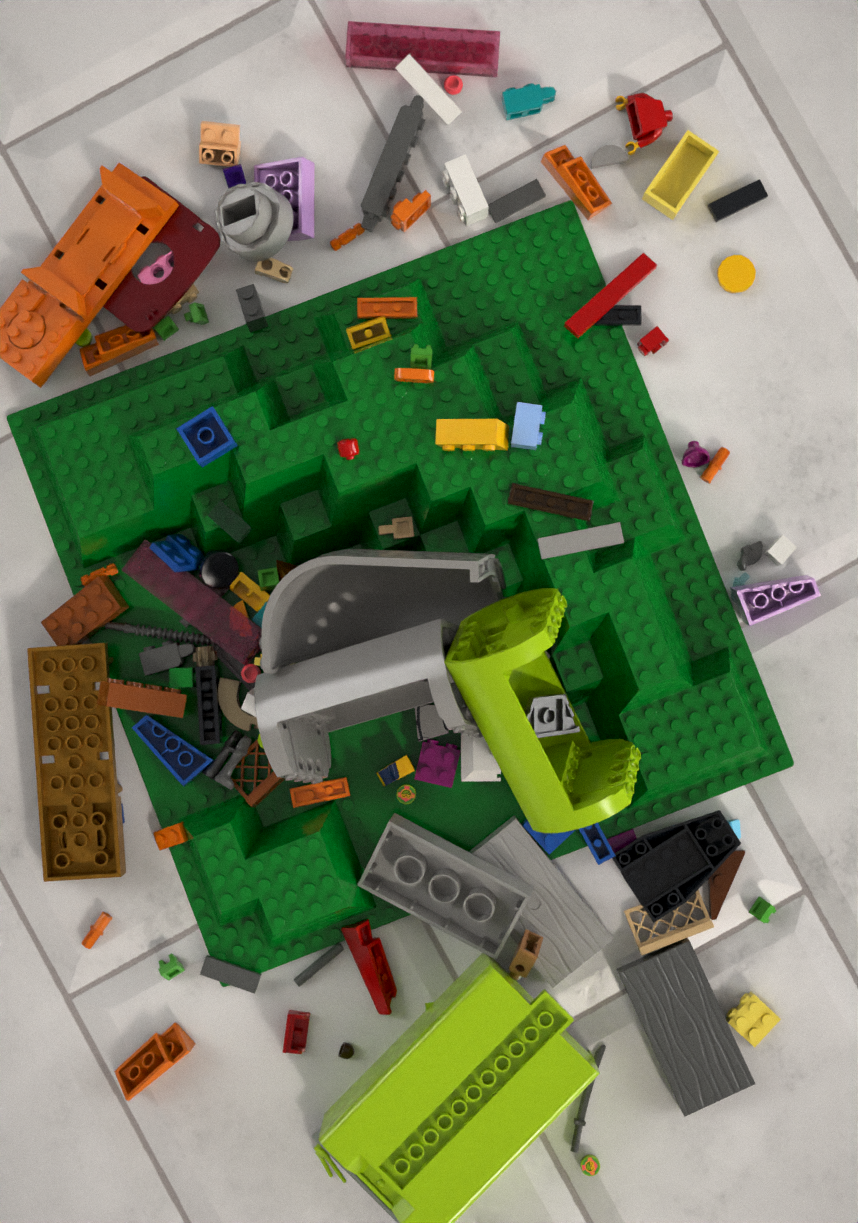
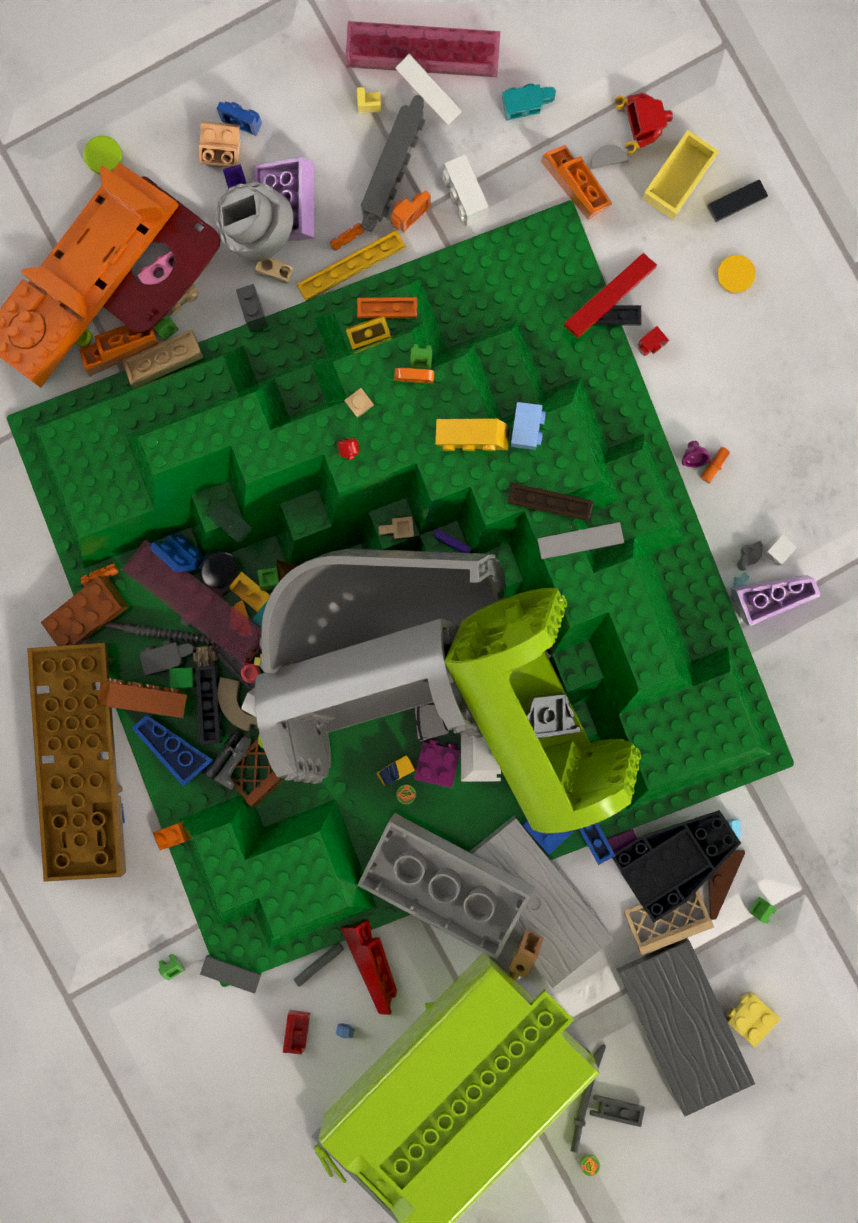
(96, 930): orange axle -> none
(102, 151): none -> lime tile
(153, 1060): orange slope -> none
(162, 359): none -> tan tile
(197, 314): bright green tile -> none
(207, 437): blue brick -> none
(234, 114): none -> blue plate
(320, 792): orange tile -> none
(345, 1030): none -> medium blue tile
(346, 1051): dark brown hinge -> none
(351, 265): none -> yellow tile
(359, 403): none -> tan plate
(368, 101): none -> light yellow panel
(451, 542): none -> dark purple tile
(453, 85): coral plate -> none
(516, 201): dark grey tile -> none
(619, 1111): none -> dark grey hinge

